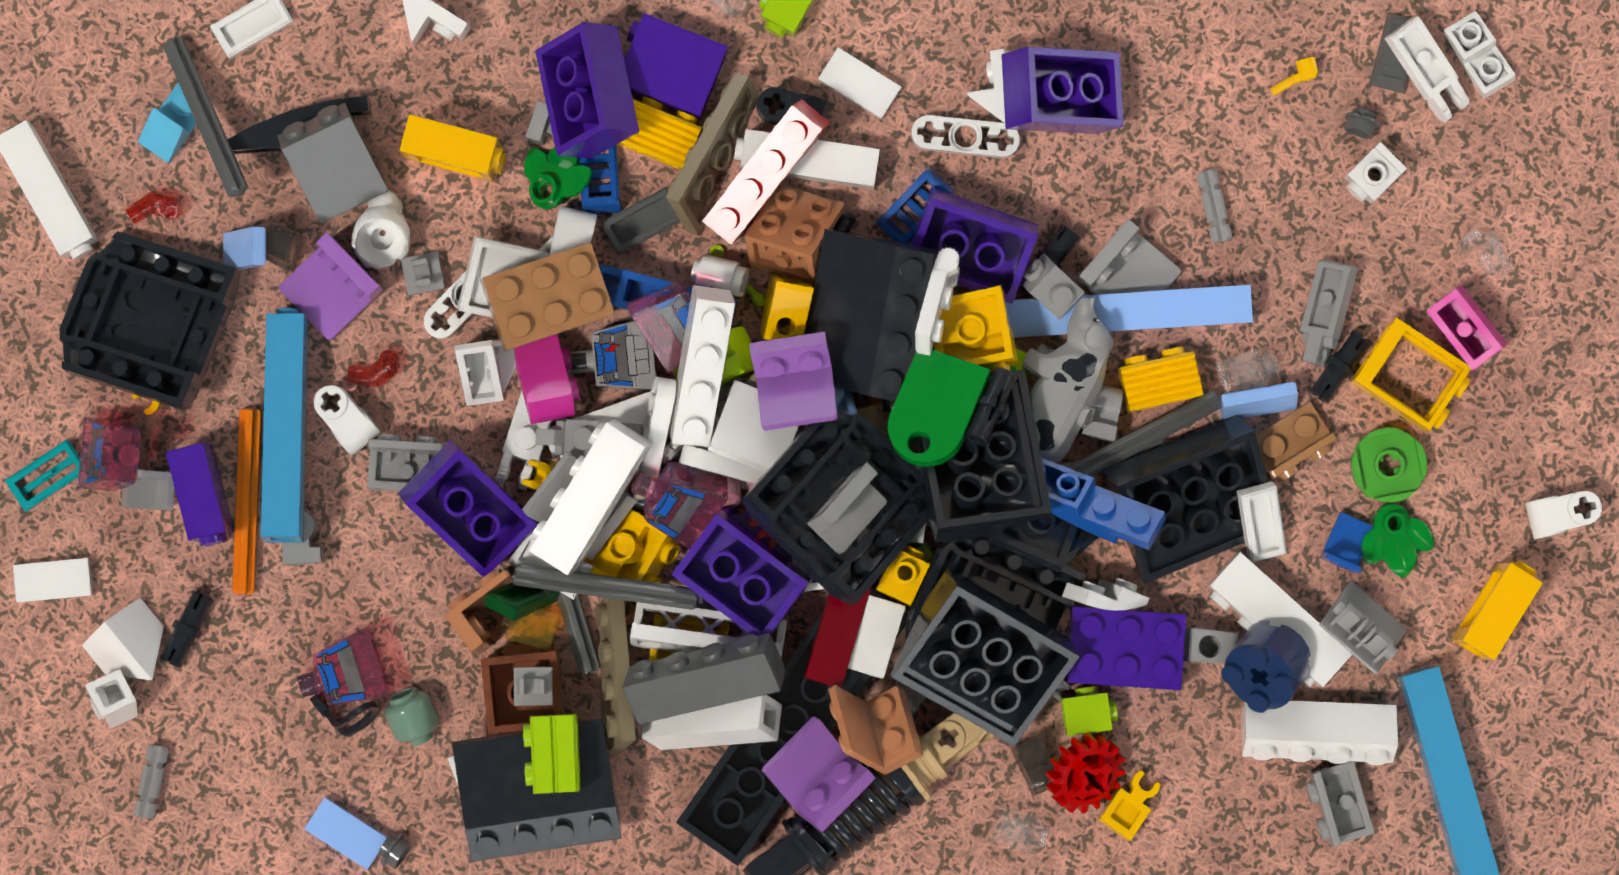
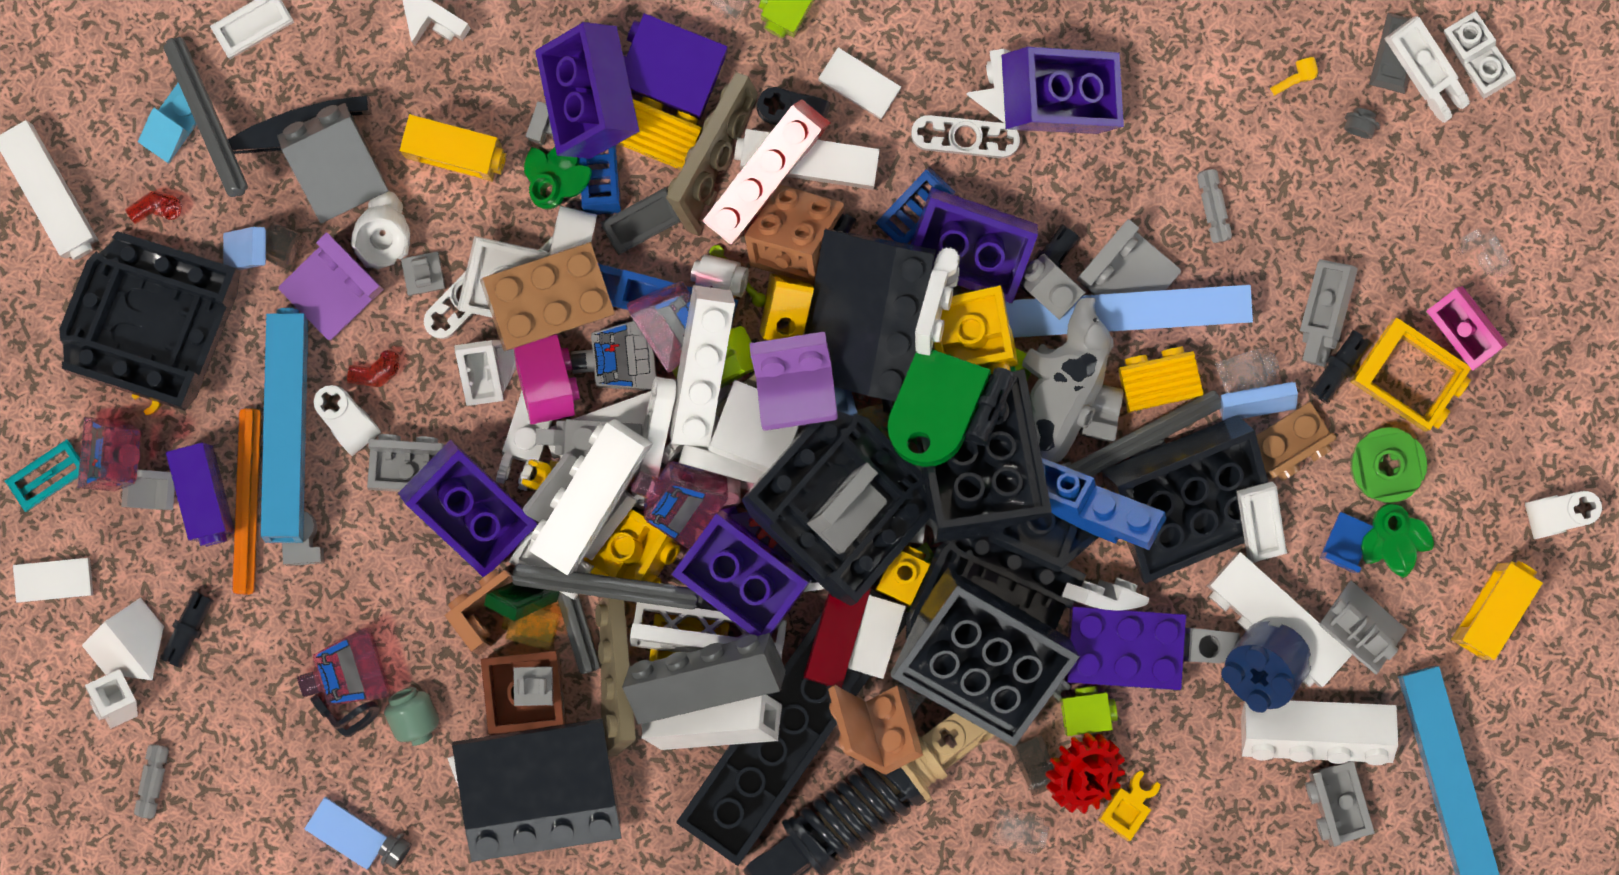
(553, 752): lime brick -> none
(817, 775): medium lavender bracket -> none
(1362, 186): white brick -> none

